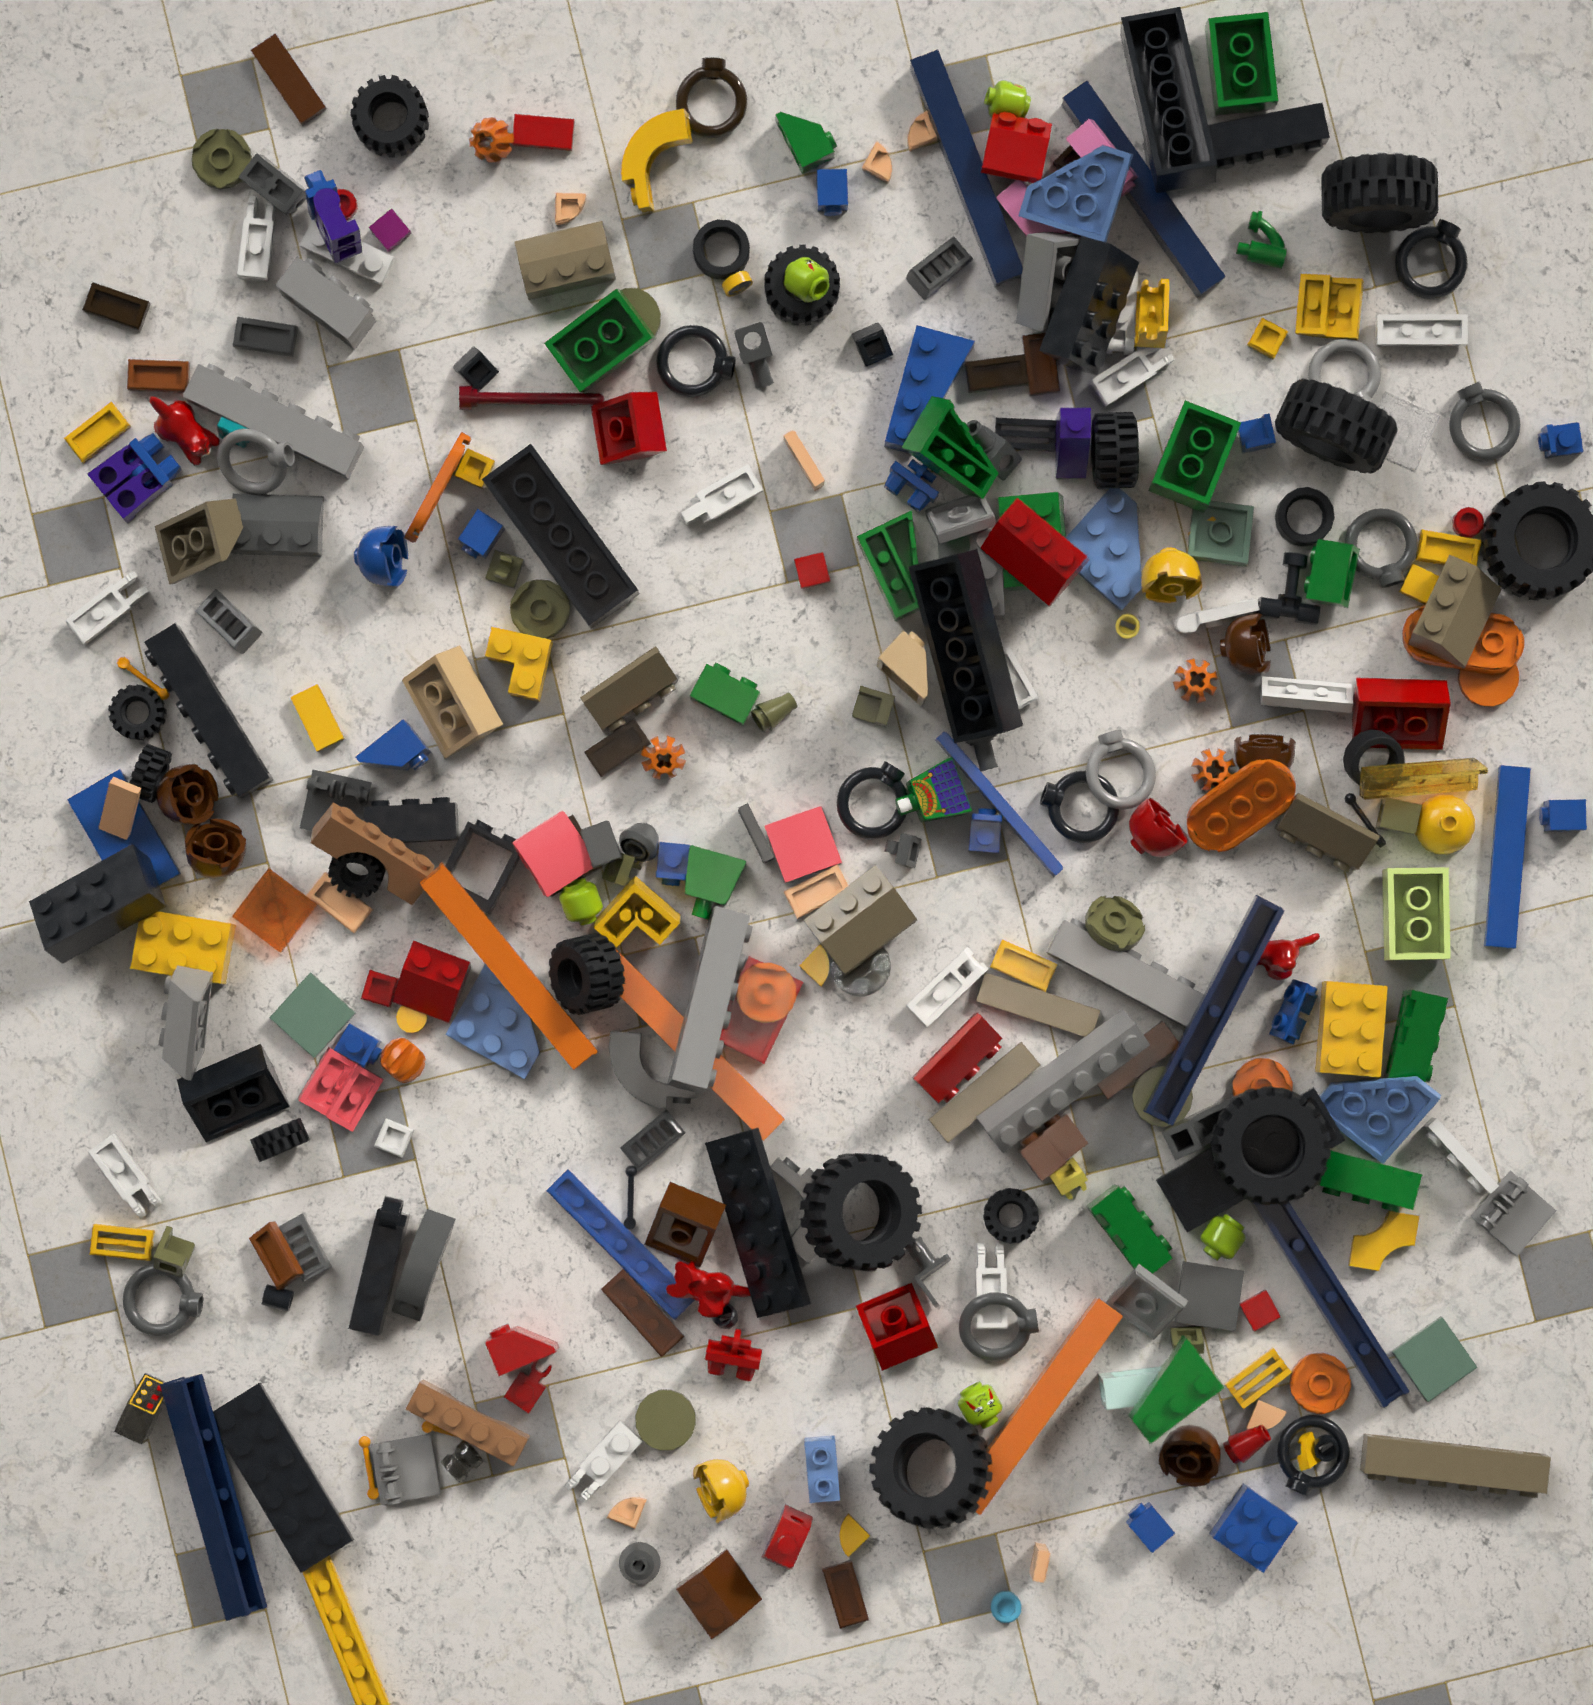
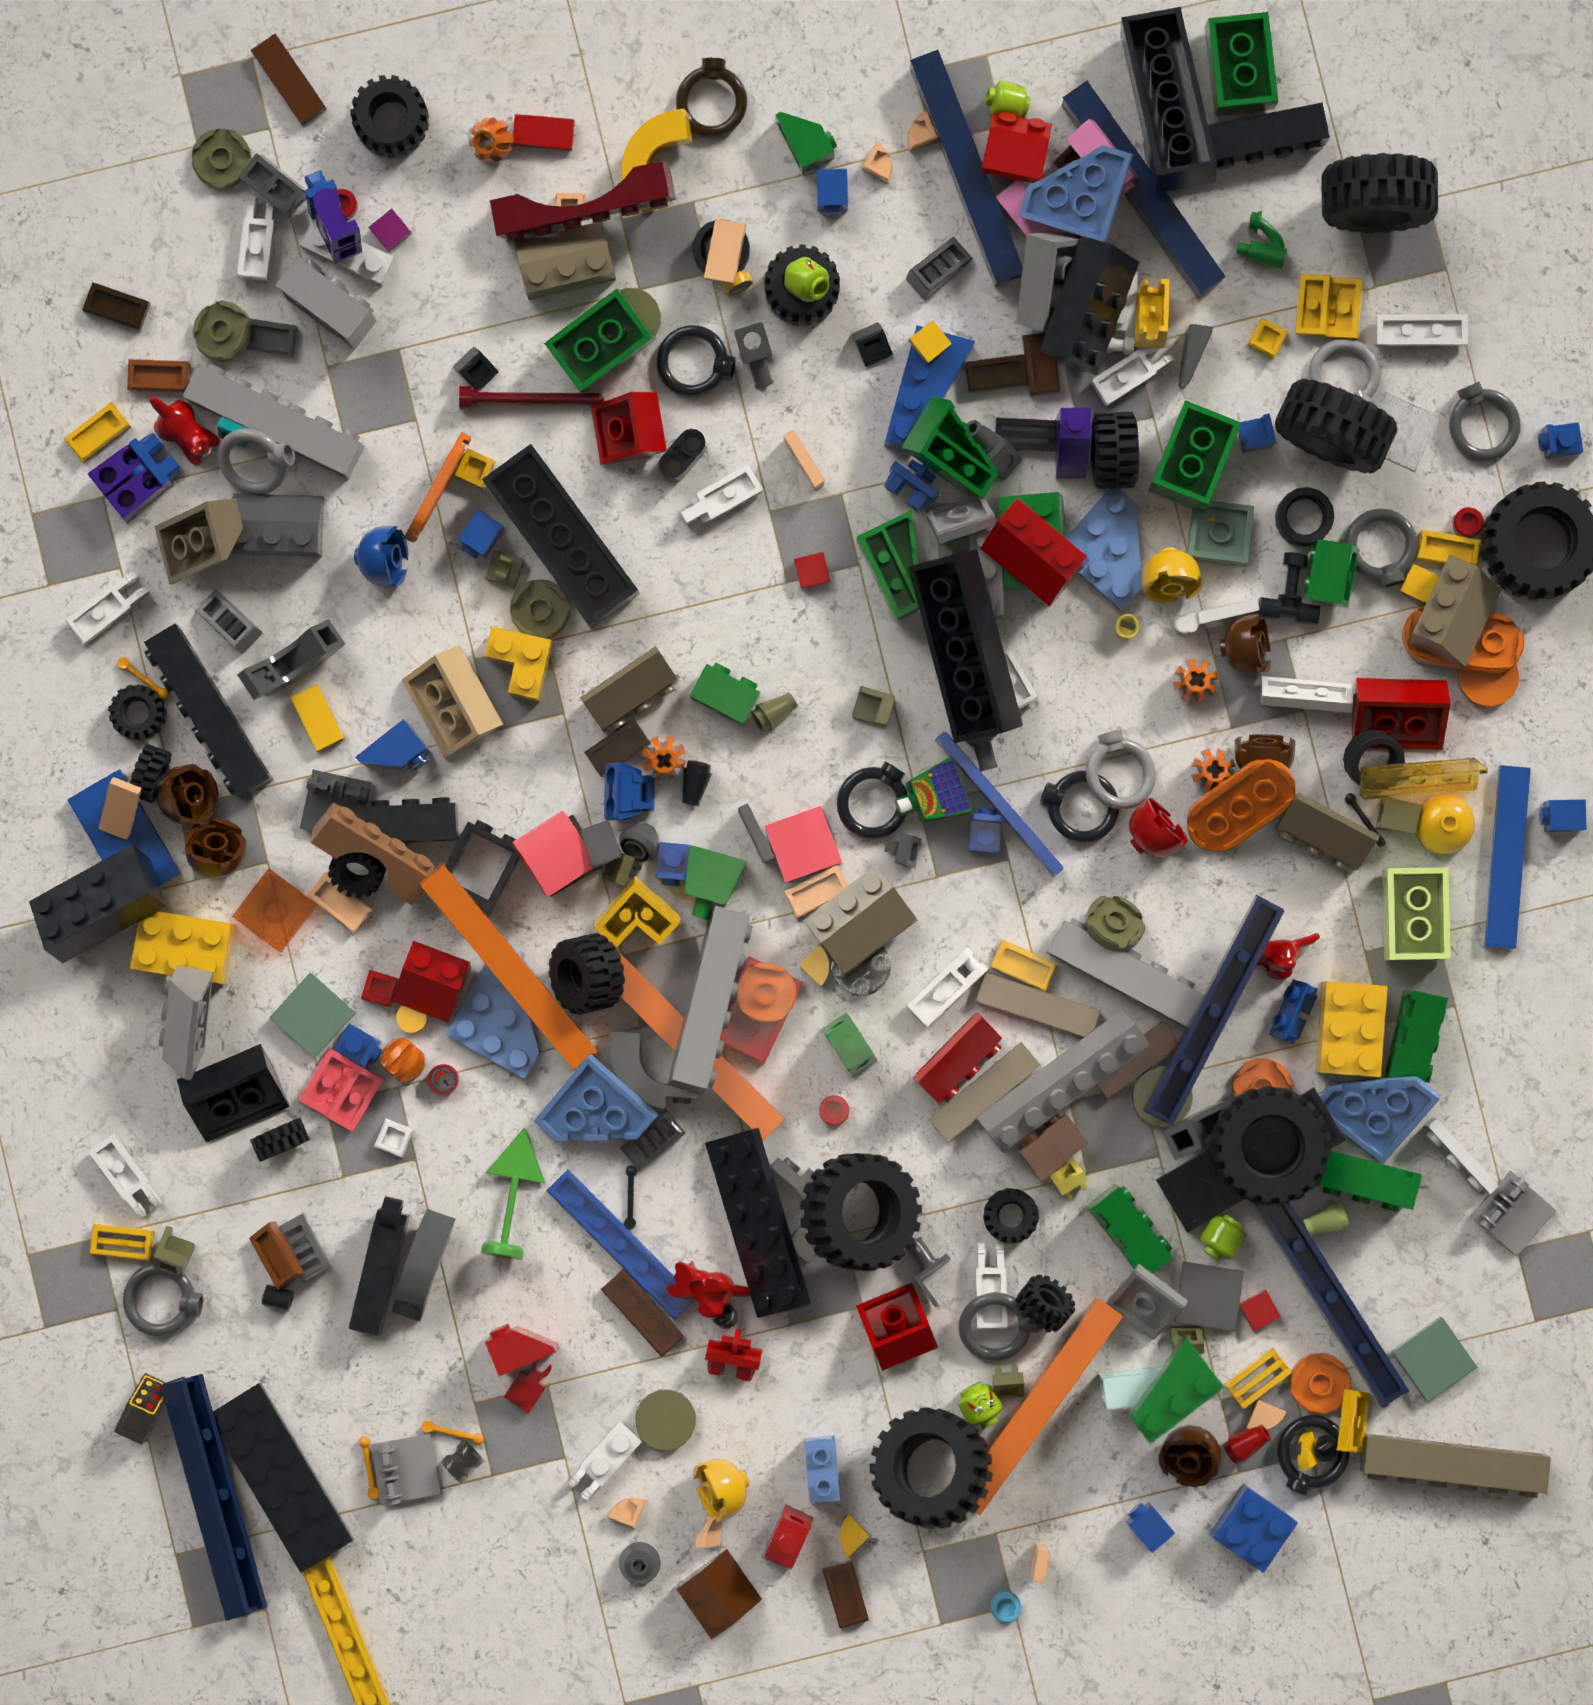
(222, 331): none -> olive tile
(293, 661): none -> dark grey arch
(443, 1079): none -> tile
(467, 1423): medium nougat arch -> none
(518, 1163): none -> bright green piece
(581, 901): lime head -> none
(595, 1107): none -> medium blue plate
(623, 792): none -> blue piece
(642, 187): none -> dark red arch
(684, 457): none -> black beam
(685, 1224): reddish brown slope -> none
(695, 781): none -> black cone
(710, 1535): none -> light nougat tile
(725, 251): none -> light nougat tile
(834, 1110): none -> red tile
(849, 1044): none -> green torso
(906, 665): tan slope -> none
(929, 342): none -> yellow tile
(1008, 1385): none -> olive tile
(1045, 1303): none -> black tyre
(1194, 346): none -> dark grey slope
(1329, 1219): none -> yellowish green cone
(1353, 1421): none -> yellow tile
(1395, 1232): yellow tile -> none
(1445, 233): black piece -> none

